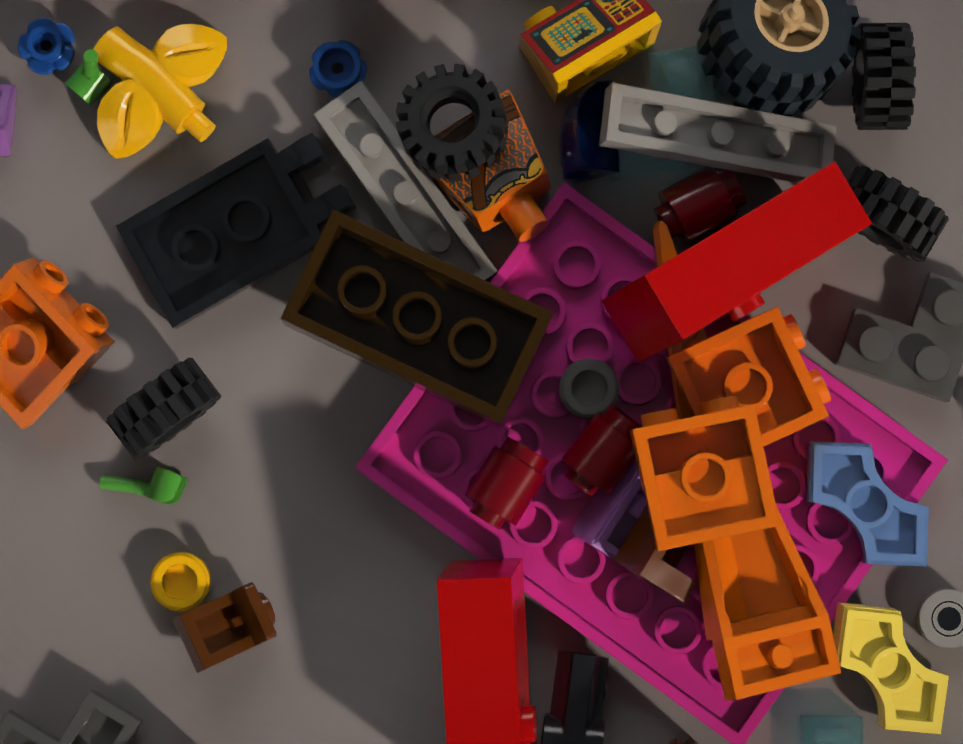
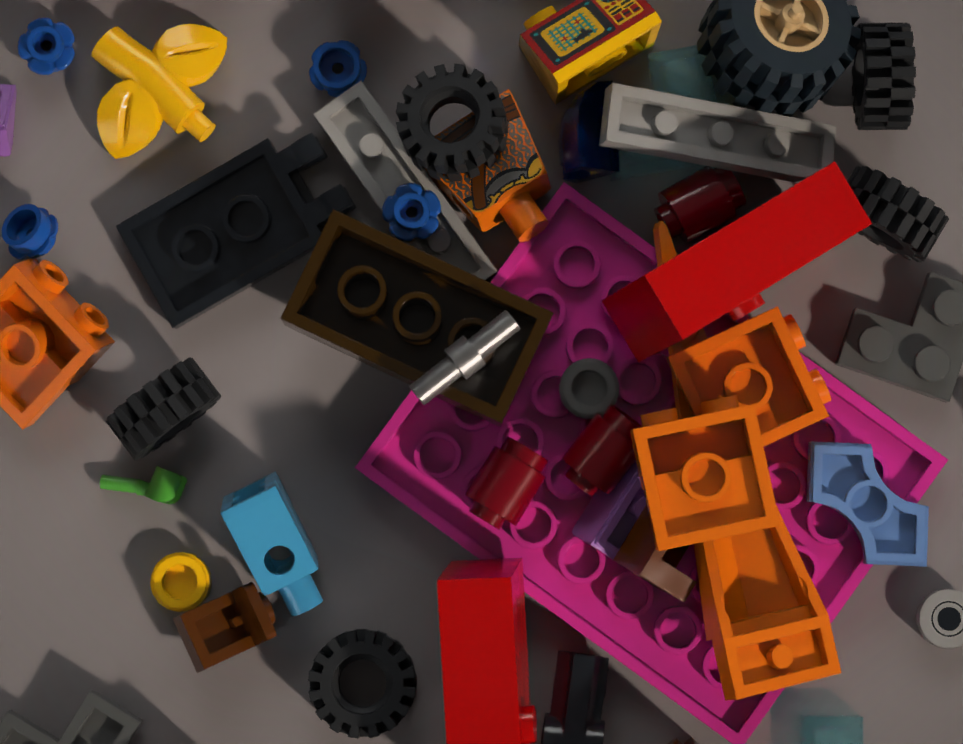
(29, 231): none -> blue plate
(88, 79): bright green hand -> none
(265, 518): none -> dark azure torso
(336, 709): none -> black tyre
(407, 228): none -> blue plate
(464, 357): none -> flat silver bar
(874, 645): light yellow tile -> none

